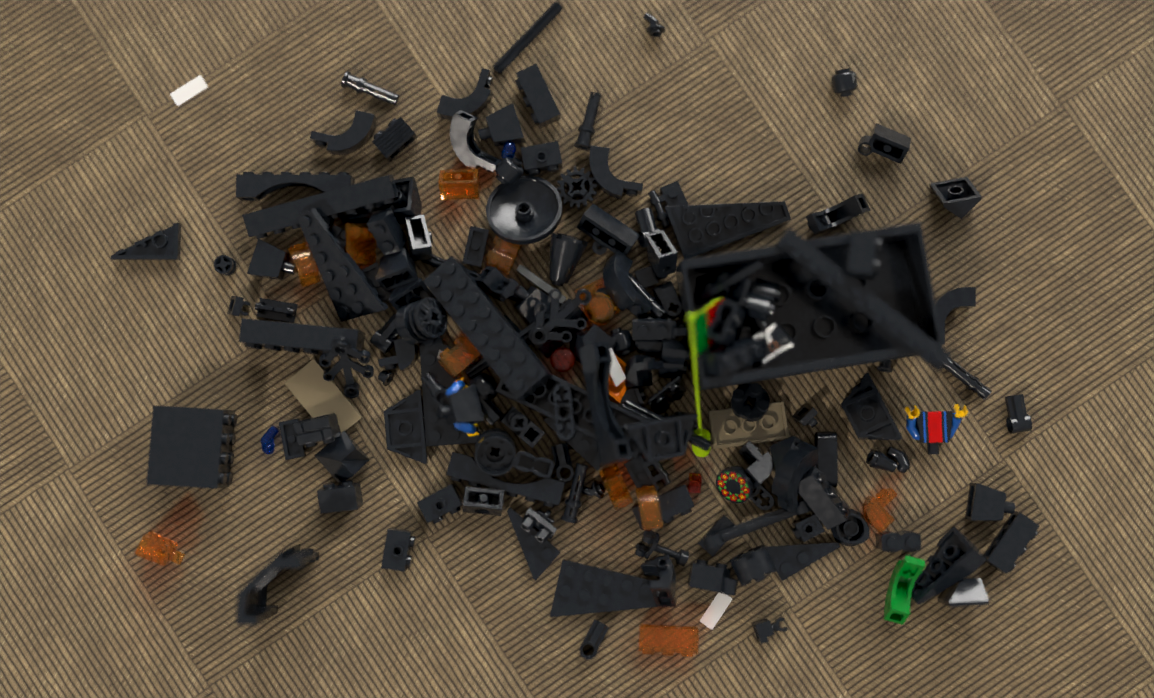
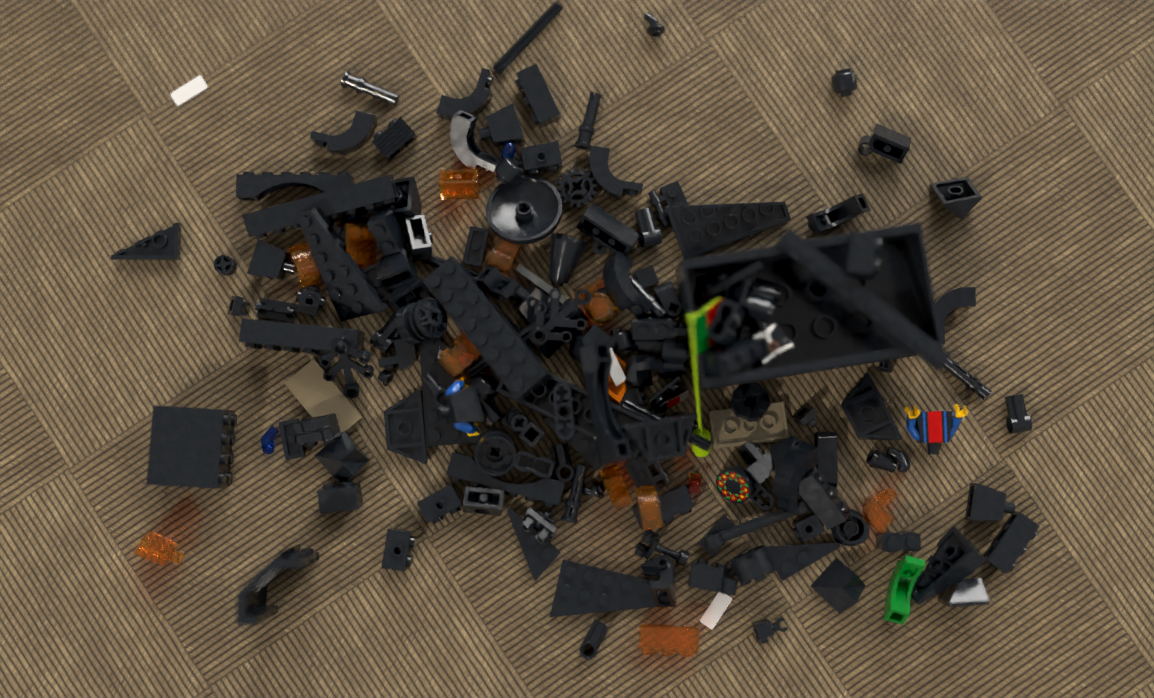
(306, 305): none -> black brick
(562, 359): clear red head -> none
(664, 261): black torso -> none
(672, 402): none -> sticker
(839, 586): none -> black slope

